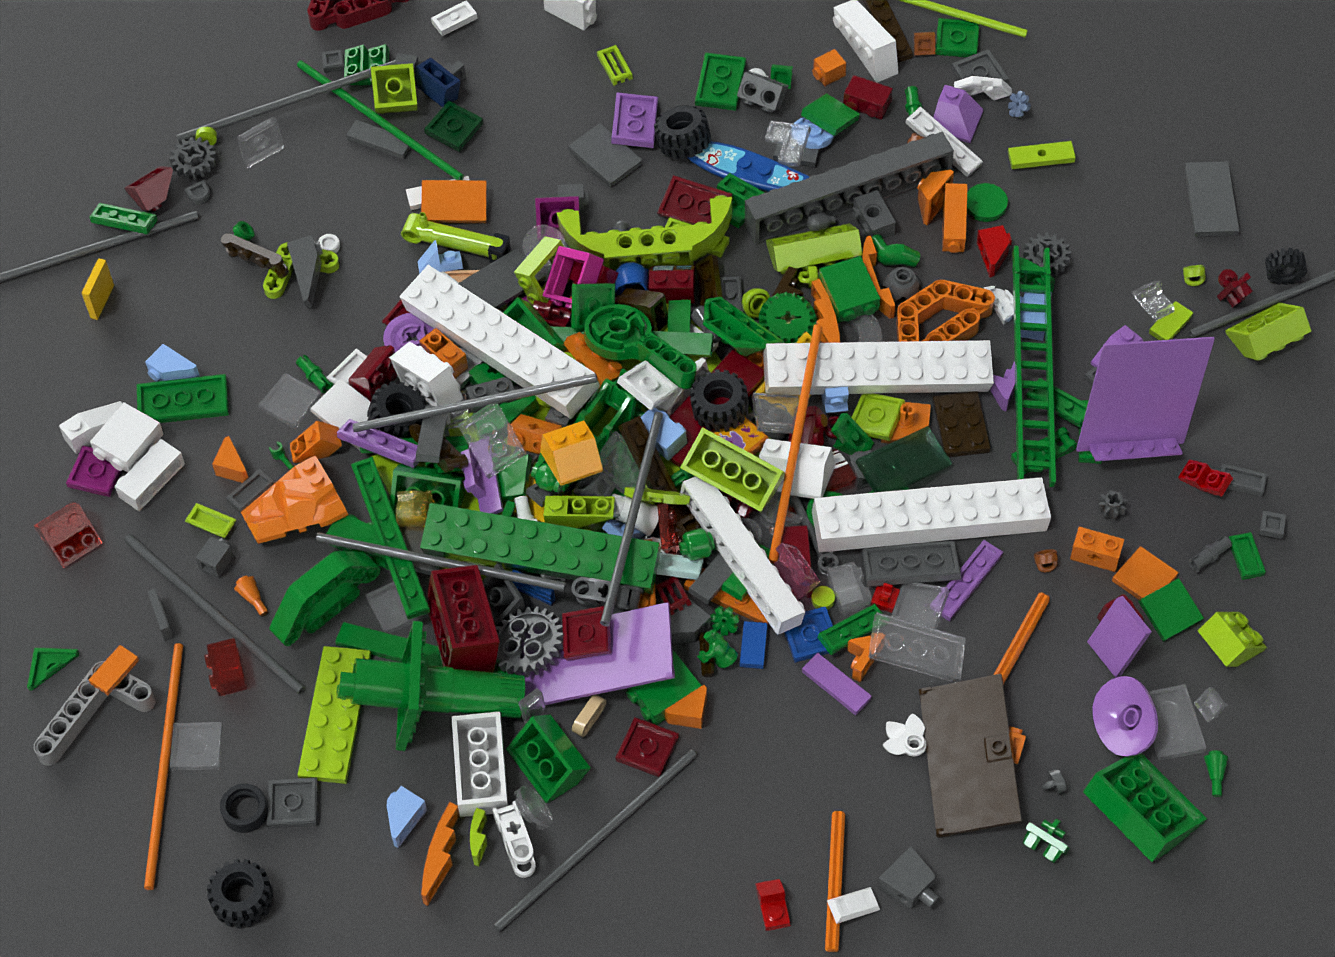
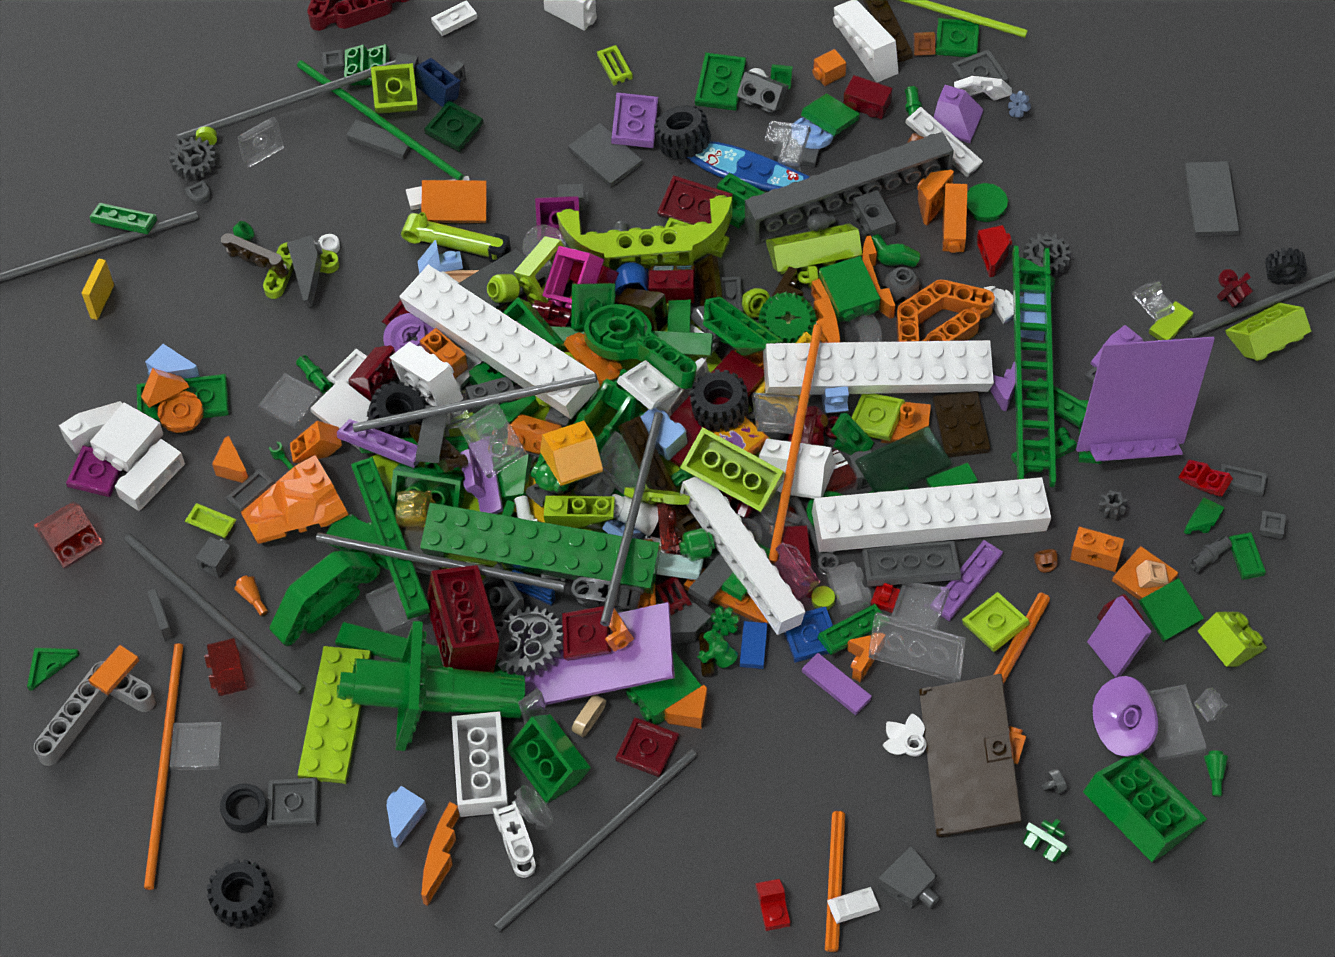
(151, 189): dark red slope -> none
(162, 386): none -> orange slope
(180, 412): none -> orange tile
(478, 840): lime slope -> none
(503, 288): none -> lime head
(621, 635): none -> orange bracket
(956, 476): none -> green tile
(995, 621): none -> lime tile
(1041, 155): lime tile -> none
(1151, 574): none -> light nougat slope
(1194, 271): lime tile -> none
(1204, 516): none -> green slope

